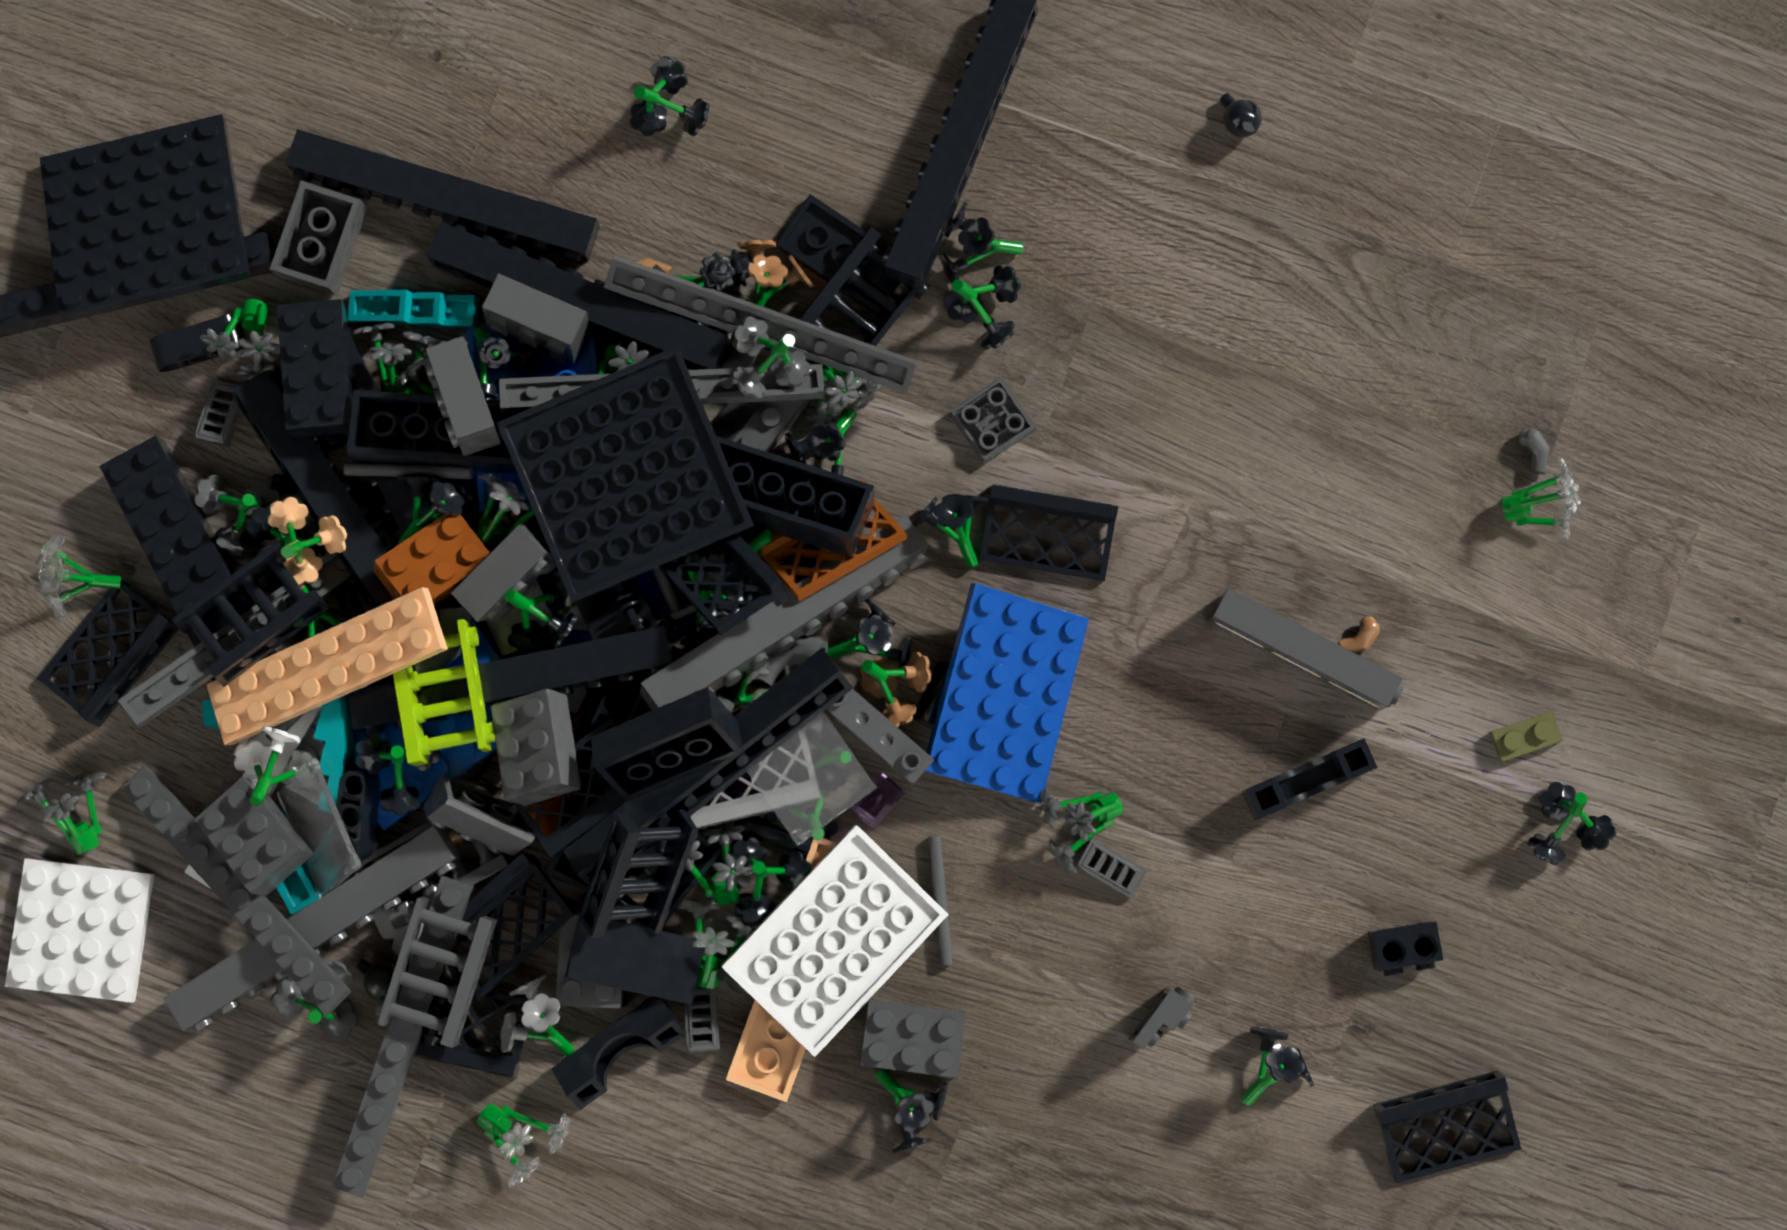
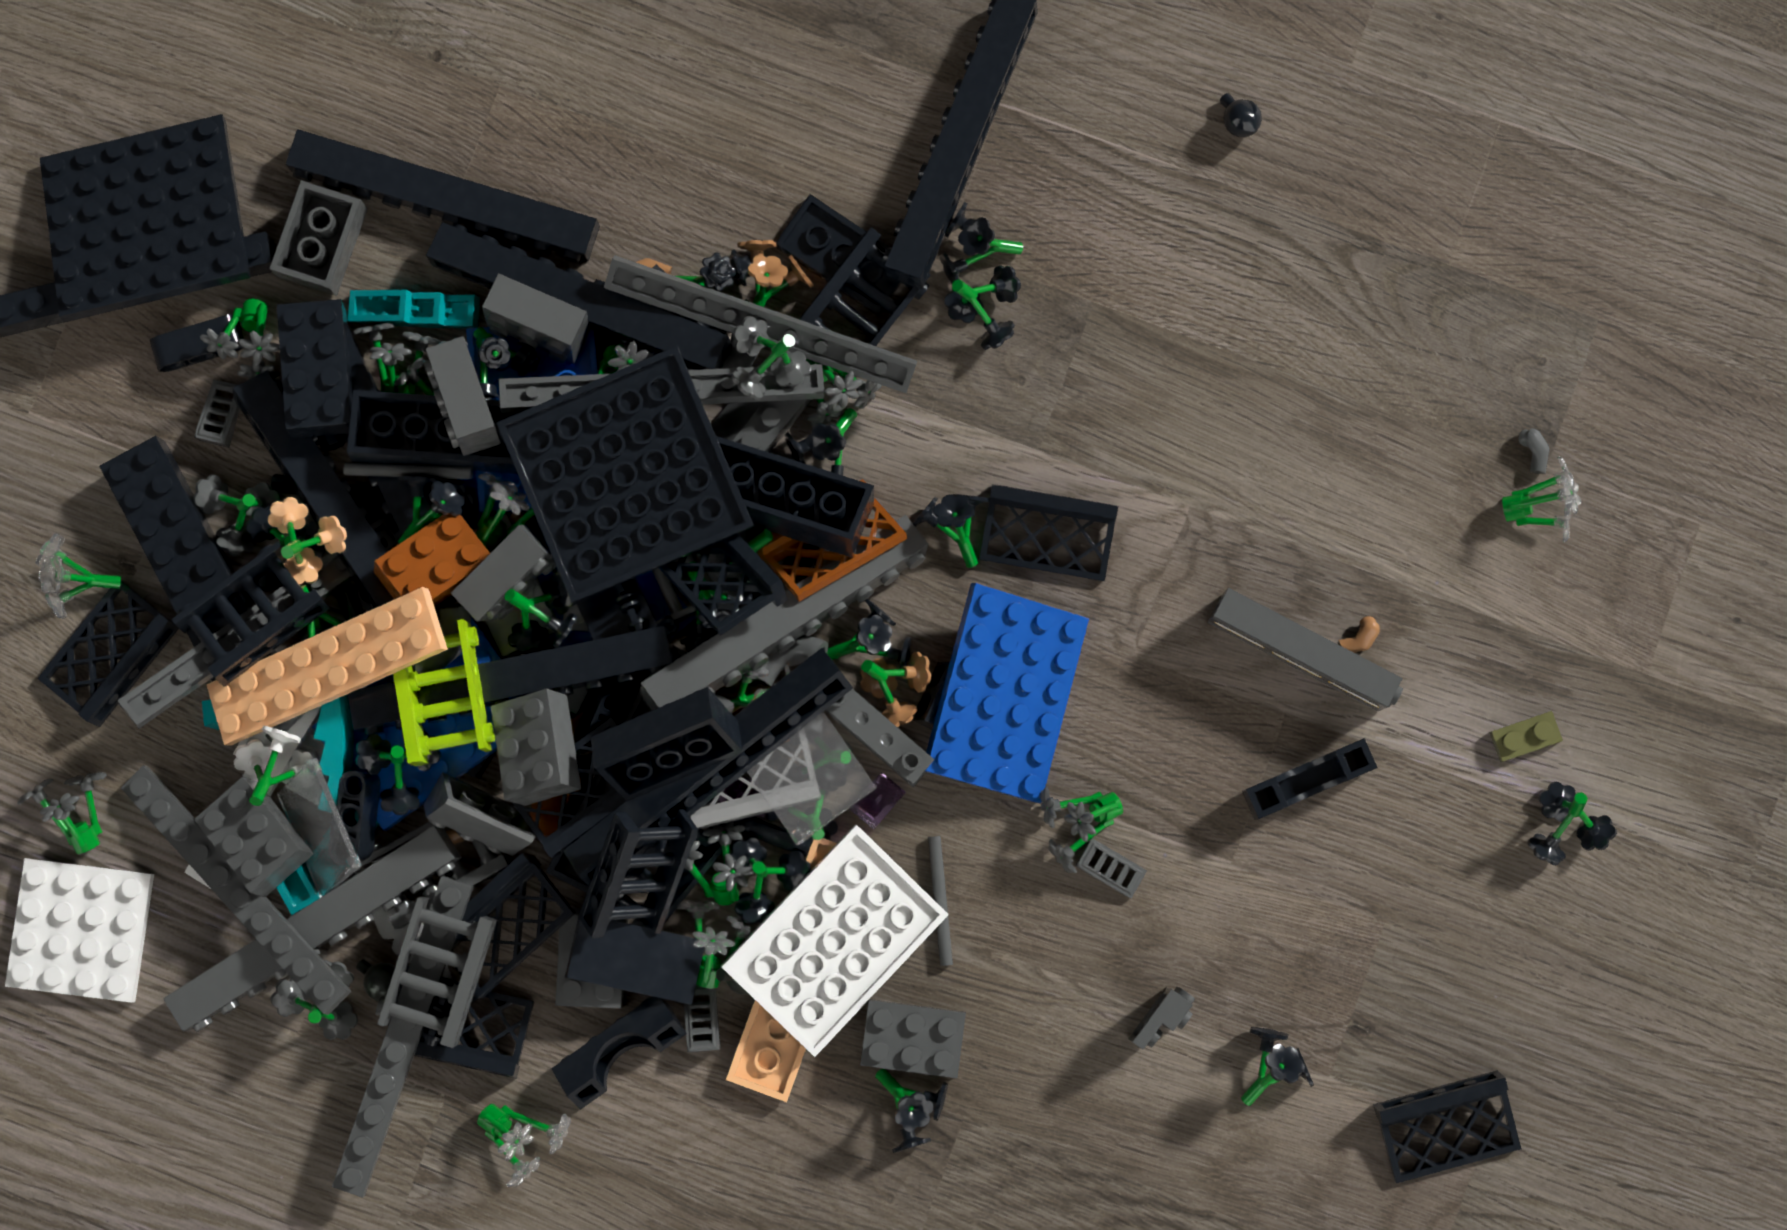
(540, 1014): light grey plant -> none
(651, 117): black plant -> none
(992, 420): dark grey tile -> none
(1404, 939): black brick -> none

